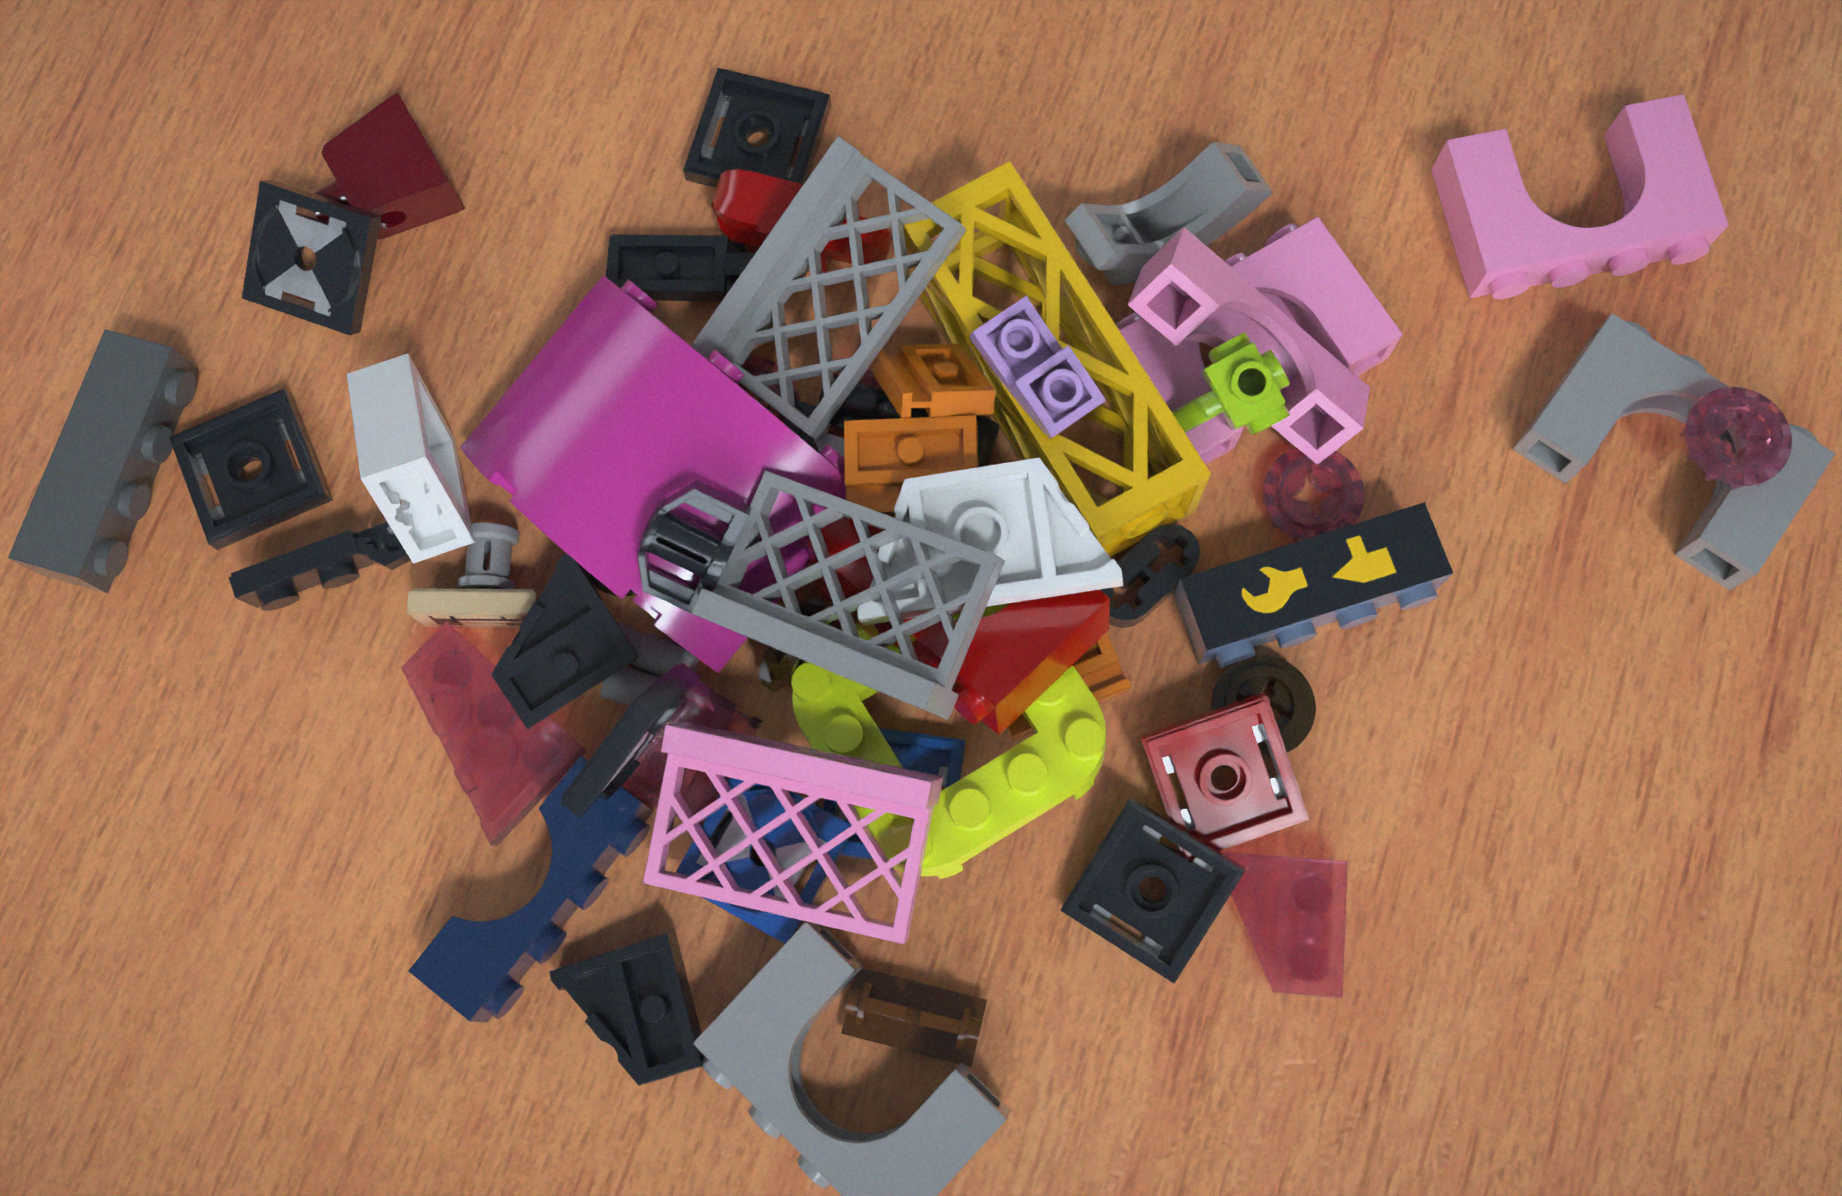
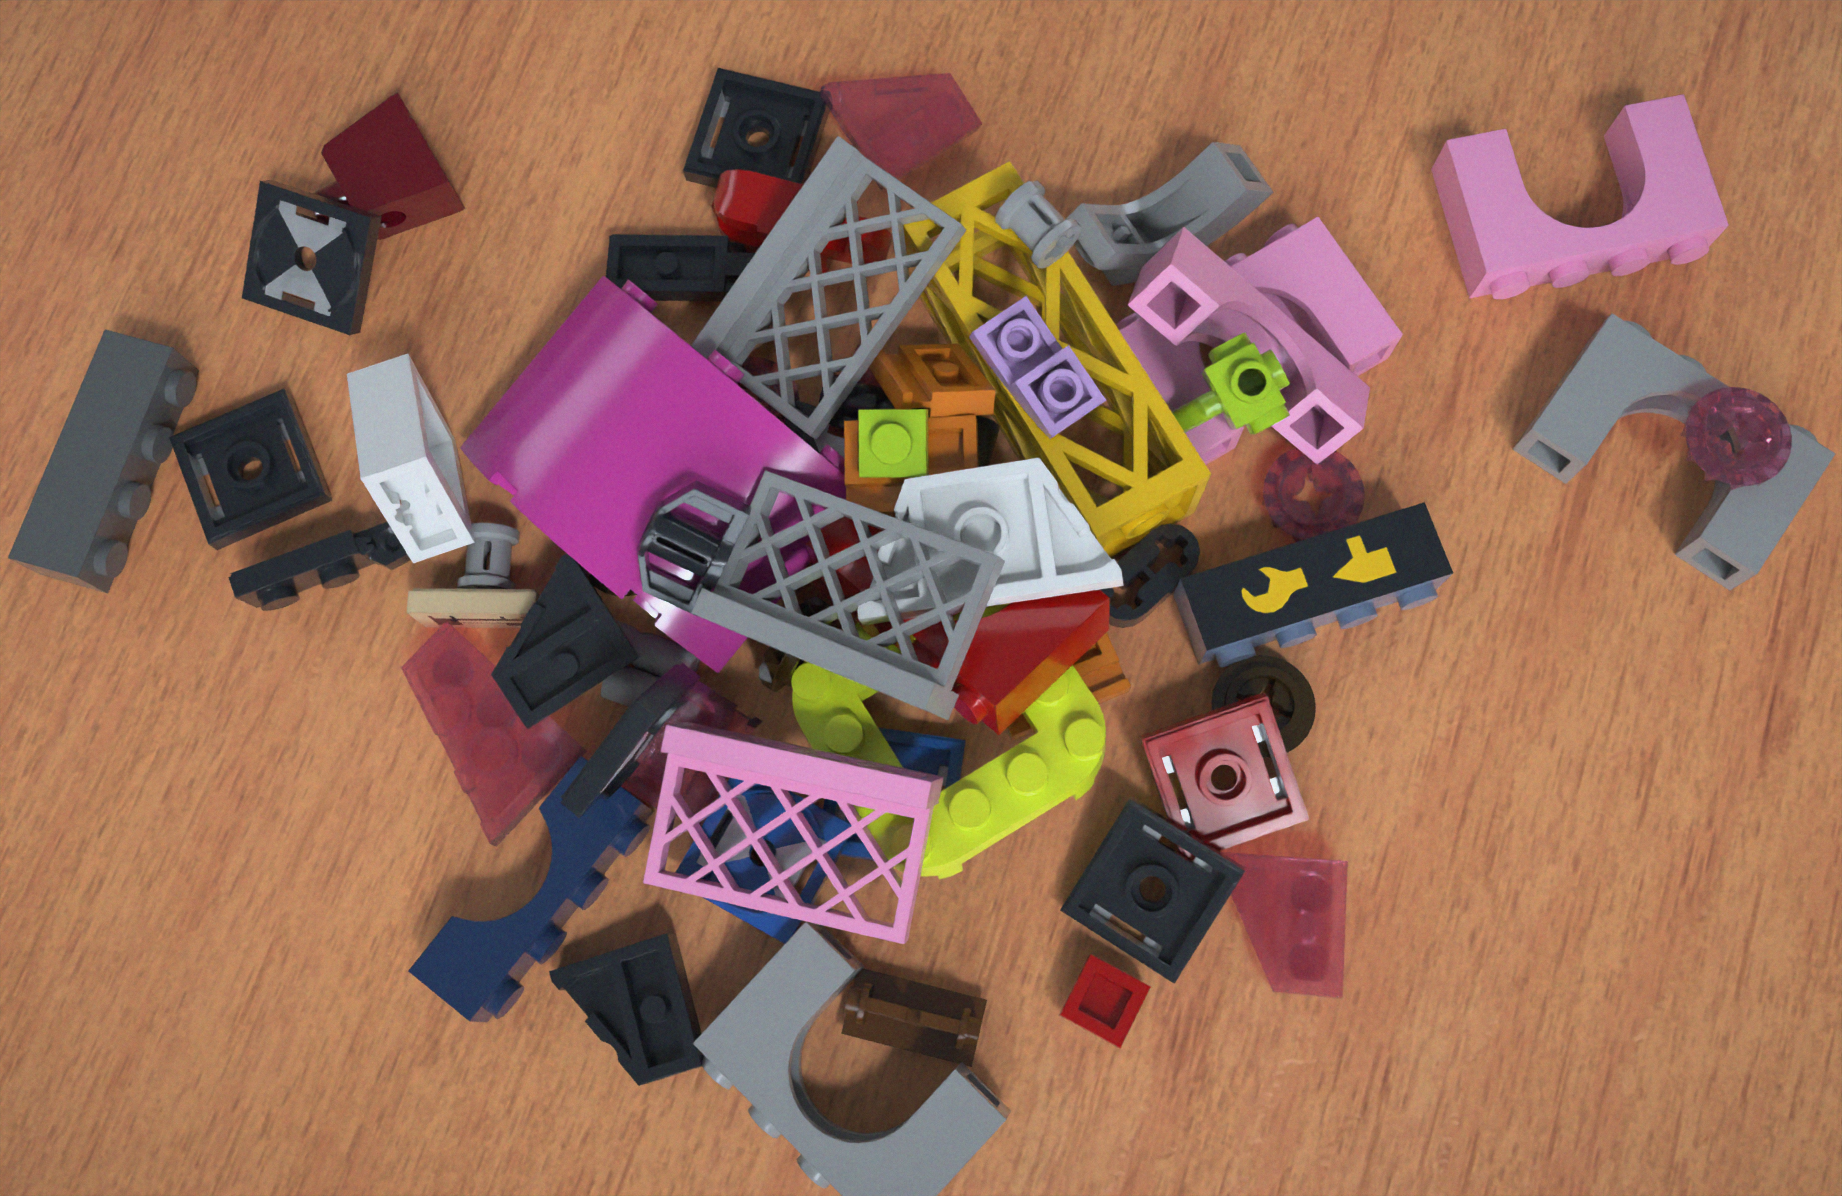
(893, 443): none -> lime plate
(901, 119): none -> clear pink wing
(1038, 224): none -> light grey bush
(1104, 1001): none -> red plate

